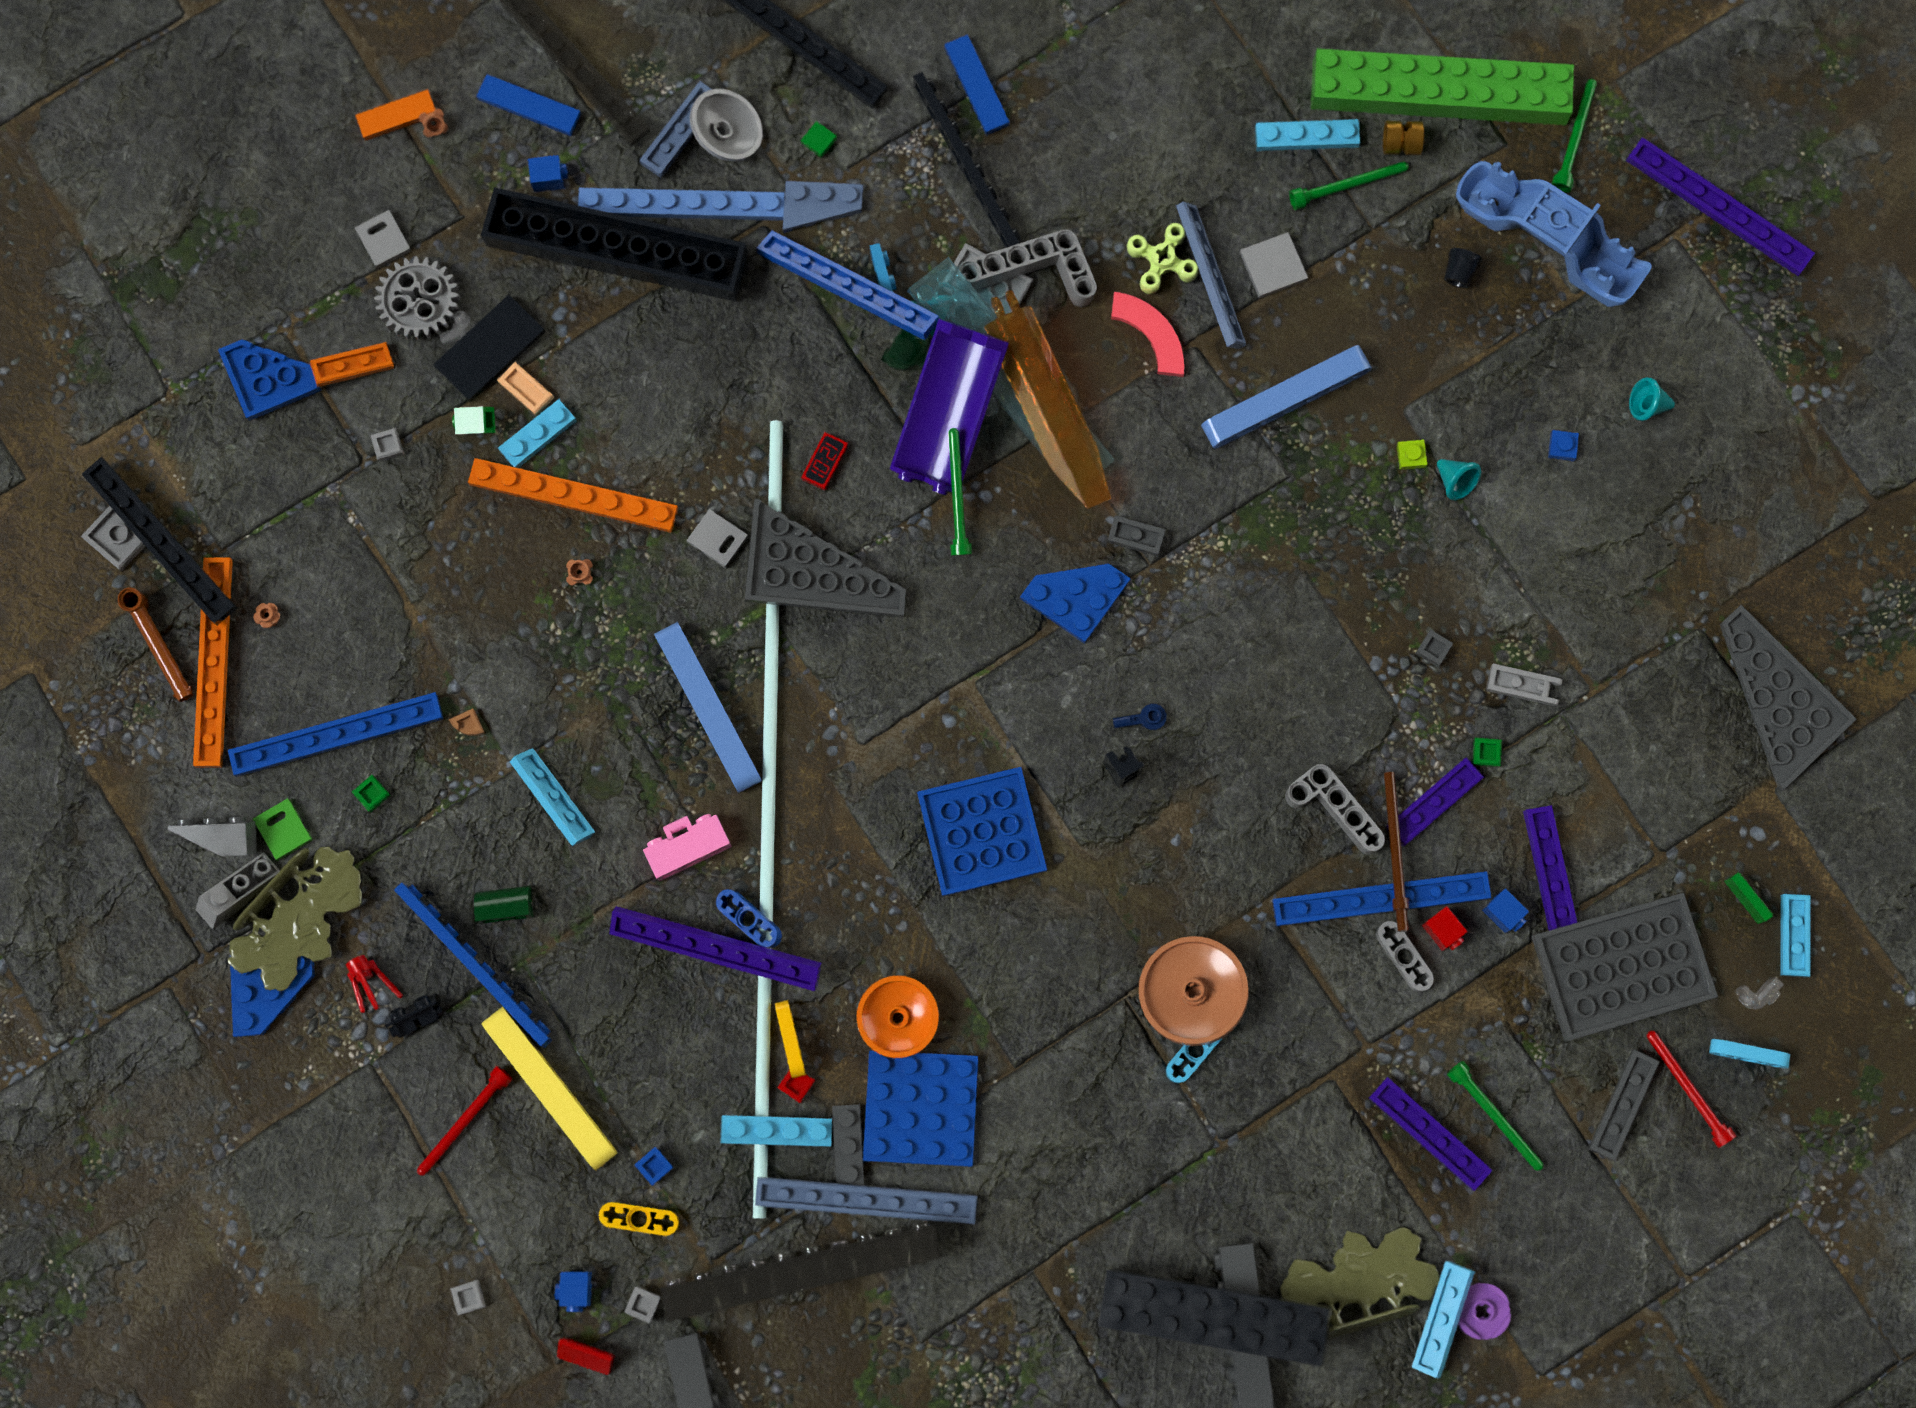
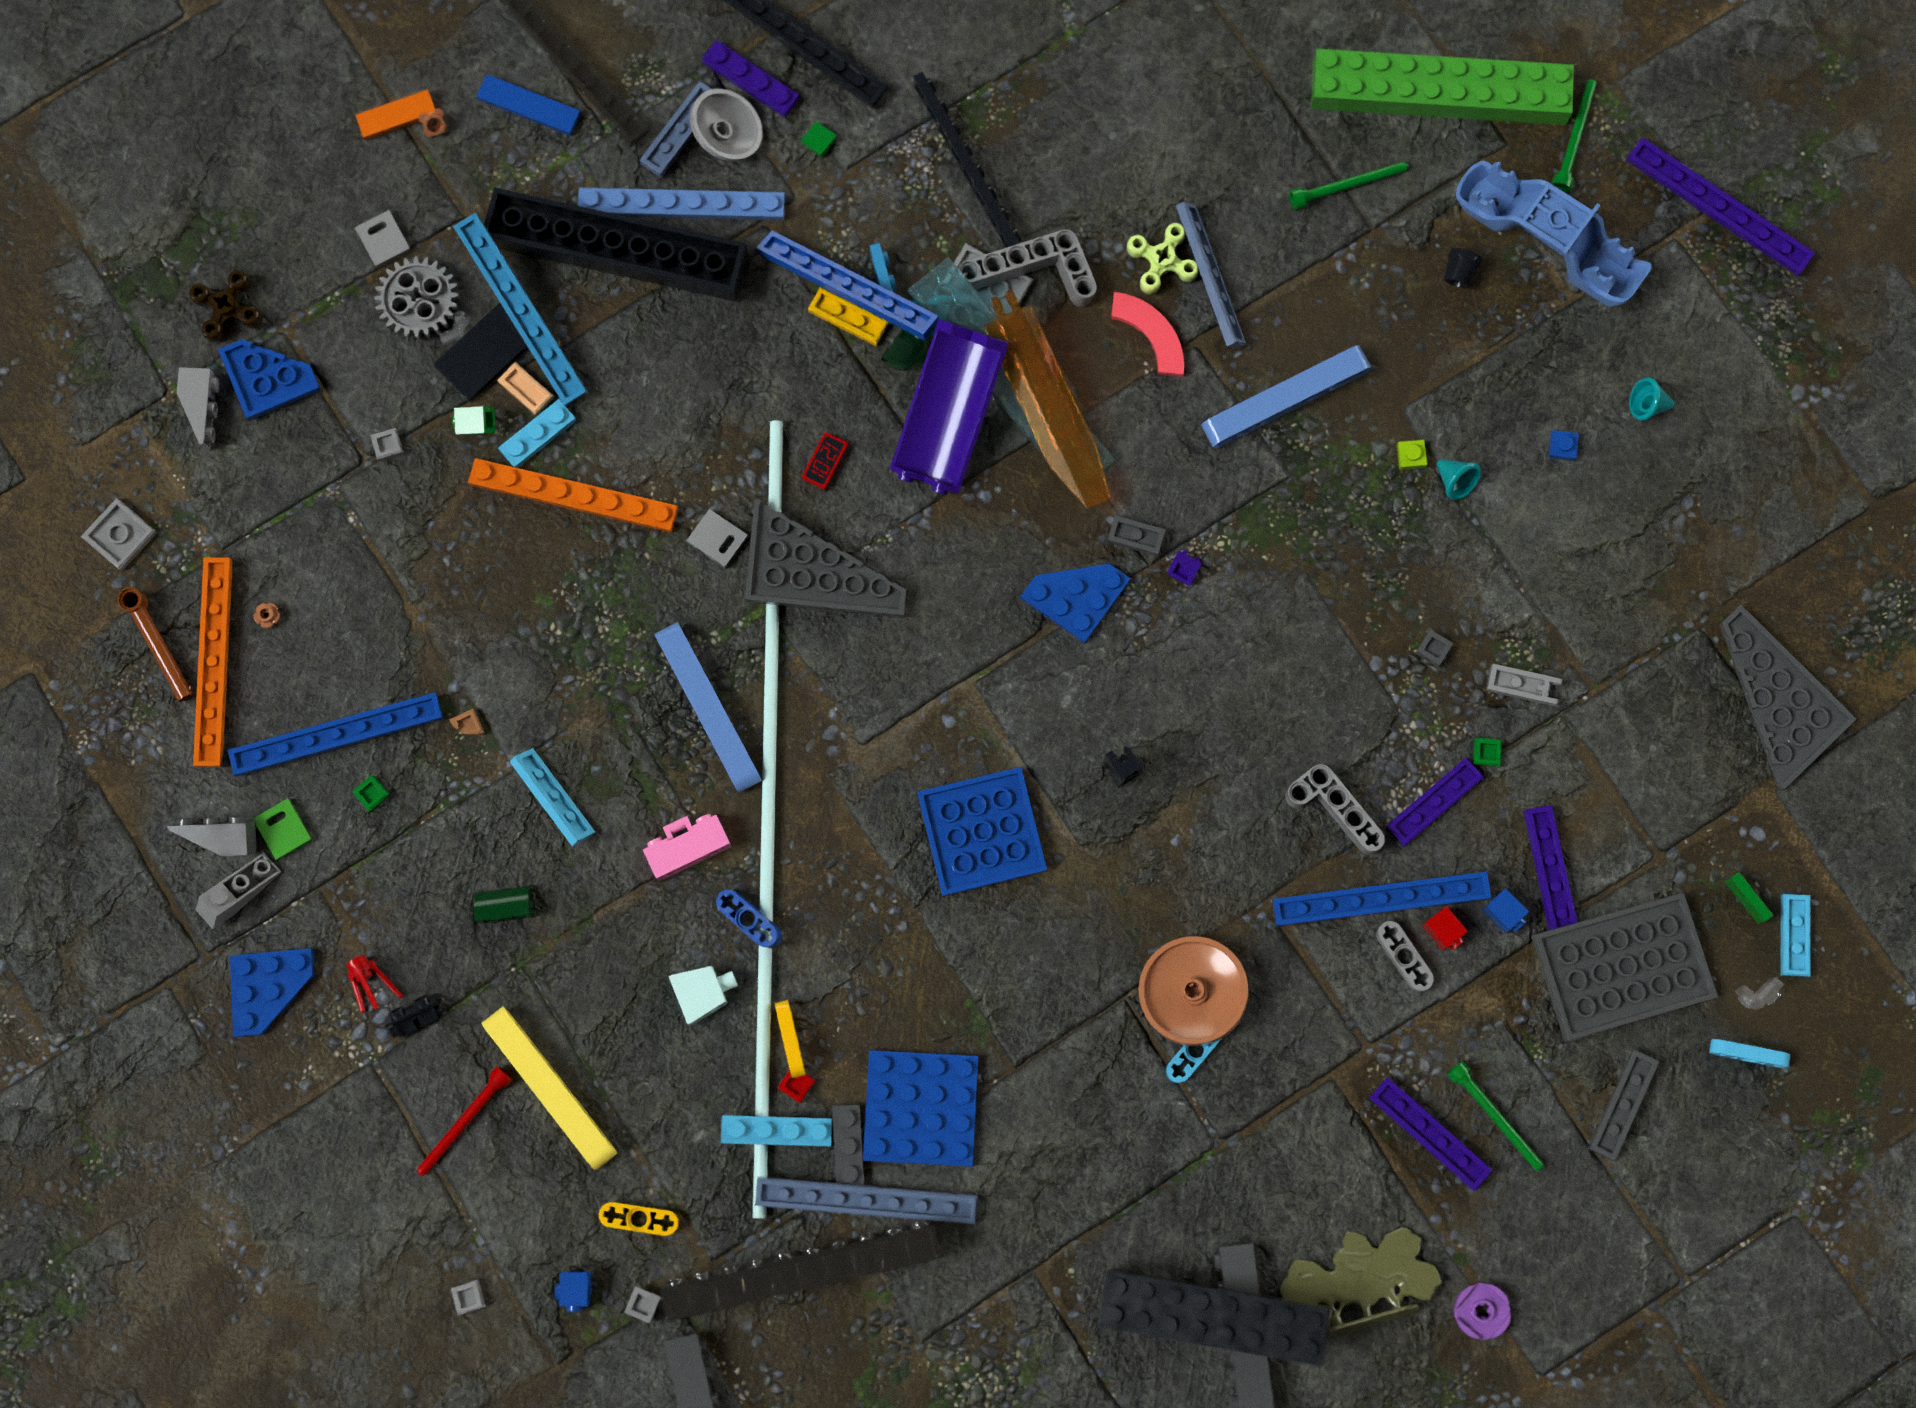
(159, 541): black plate -> none
(197, 395): none -> light grey slope
(224, 299): none -> dark brown gear
(296, 924): olive plant -> none
(351, 364): orange tile -> none
(482, 972): blue plate -> none
(520, 309): none -> dark azure plate
(547, 173): blue brick -> none
(575, 565): nougat plate -> none
(585, 1355): red slope -> none
(654, 1166): blue plate -> none
(701, 992): none -> light aqua torso
(715, 948): dark purple plate -> none
(750, 79): none -> dark purple plate
(817, 201): sand blue wing -> none
(848, 316): none -> yellow tile
(891, 997): orange dish -> none
(960, 544): green piece -> none
(976, 84): blue tile -> none
(1151, 717): dark blue plate -> none
(1184, 567): none -> dark purple tile
(1273, 265): light grey tile -> none
(1307, 135): medium azure plate -> none
(1400, 903): reddish brown bar -> none
(1403, 137): pearl gold wheel -> none
(1443, 1319): medium azure plate -> none
(1720, 1132): red piece -> none

